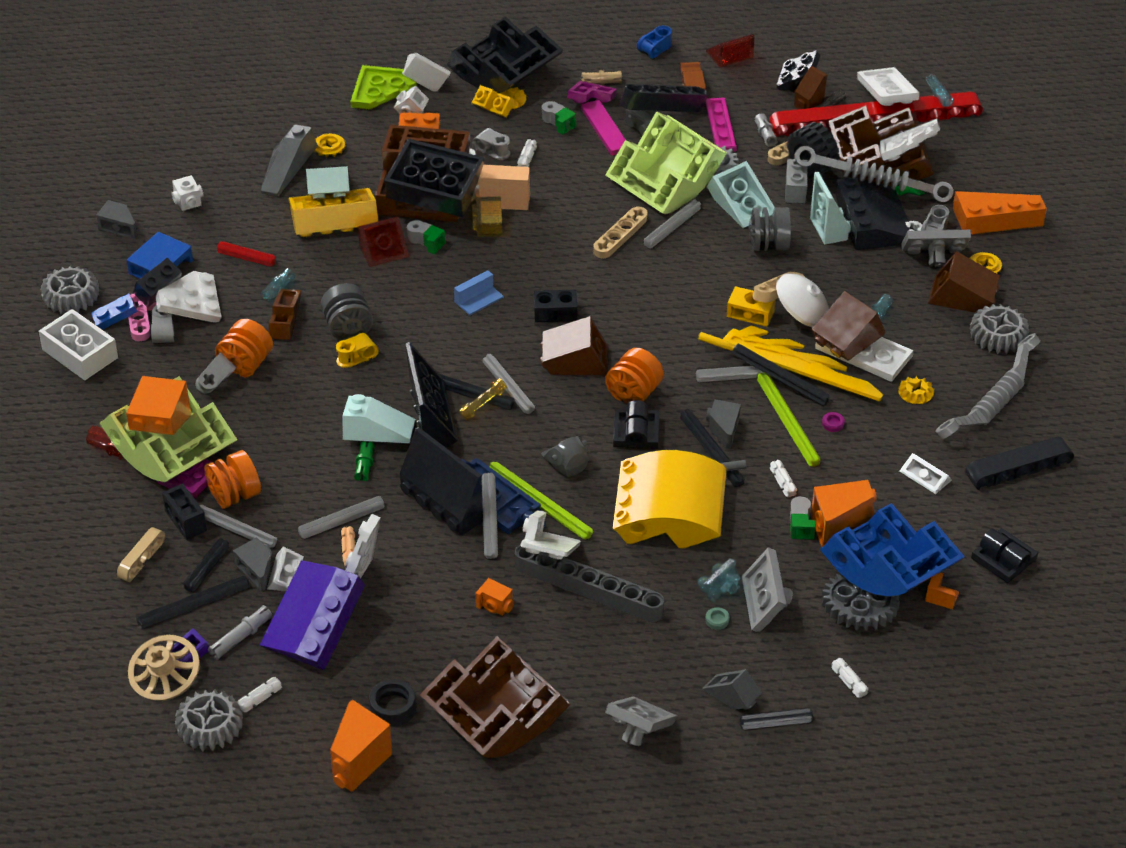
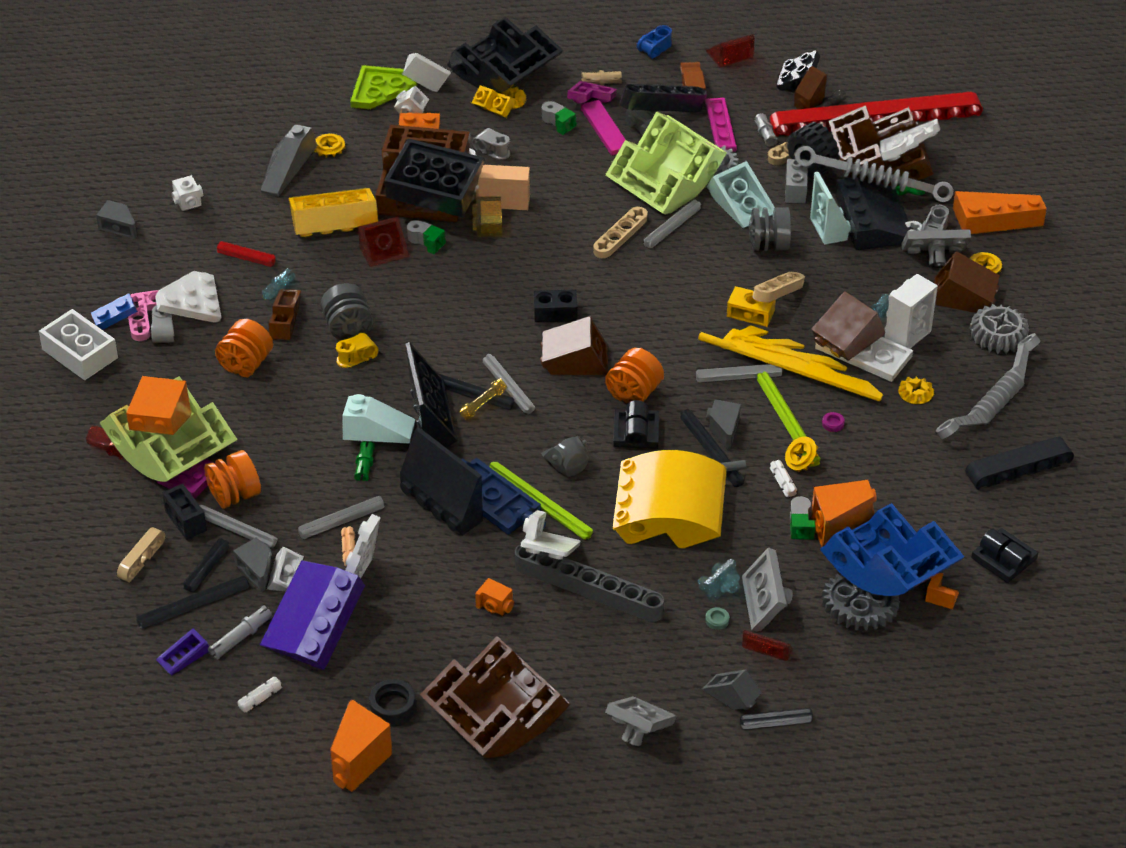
(69, 289): light grey gear -> none
(154, 280): black brick -> none
(155, 251): blue panel -> none
(160, 663): tan wheel -> none
(214, 719): light grey gear -> none
(216, 372): light grey piece -> none
(327, 181): light aqua slope -> none
(476, 293): medium blue panel -> none
(489, 515): light grey axle -> none
(527, 153): white axle -> none
(766, 645): none -> clear red slope
(781, 374): black axle -> none
(798, 447): none -> yellow gear
(801, 298): white dish -> none
(849, 677): white axle -> none
(888, 86): white plate -> none
(911, 311): none -> white brick
(925, 474): white slope -> none
(939, 90): clear light blue axle -> none

